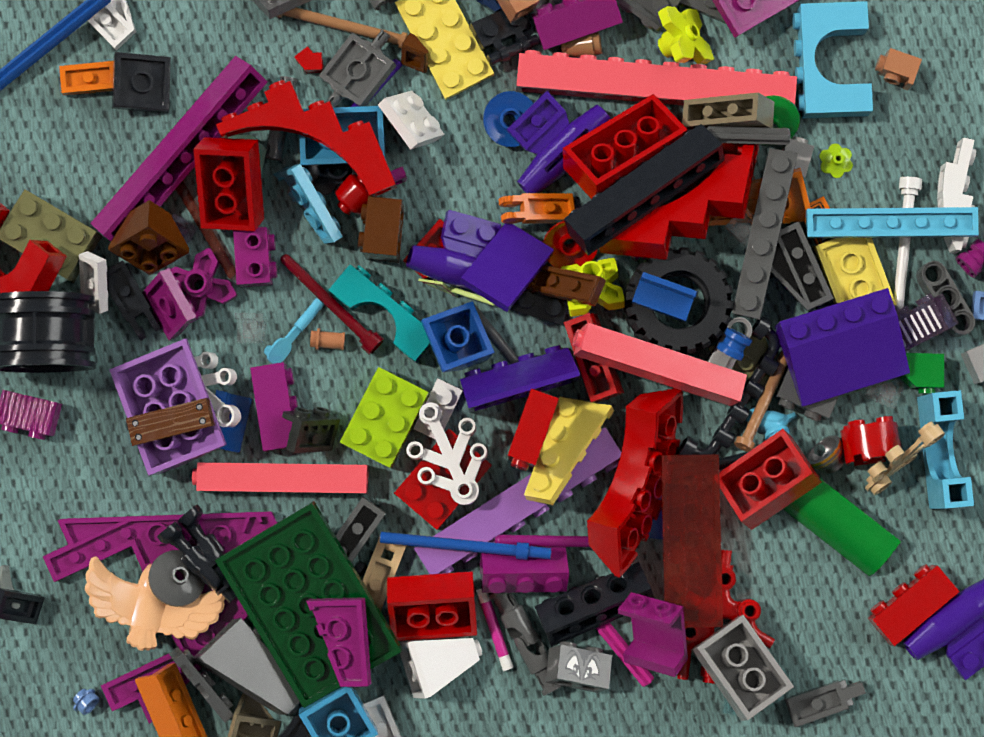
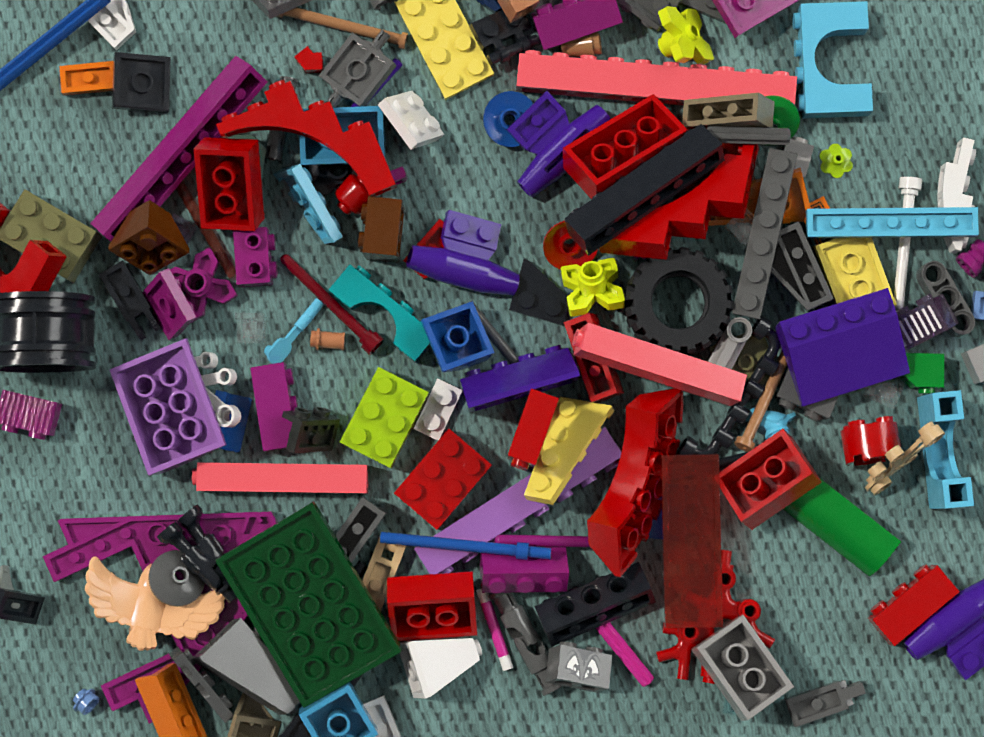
(94, 280): white plate -> none
(170, 421): reddish brown tile -> none
(346, 636): magenta wing -> none
(414, 54): reddish brown slope -> none
(450, 457): white plant -> none
(454, 291): yellowish green piece -> none
(507, 266): dark purple tile -> none
(537, 207): orange hinge -> none
(567, 285): reddish brown tile -> none
(657, 634): magenta panel -> none
(664, 296): blue panel -> none
(734, 344): blue wheel -> none
(832, 458): flat silver piece -> none
(898, 68): nougat brick -> none

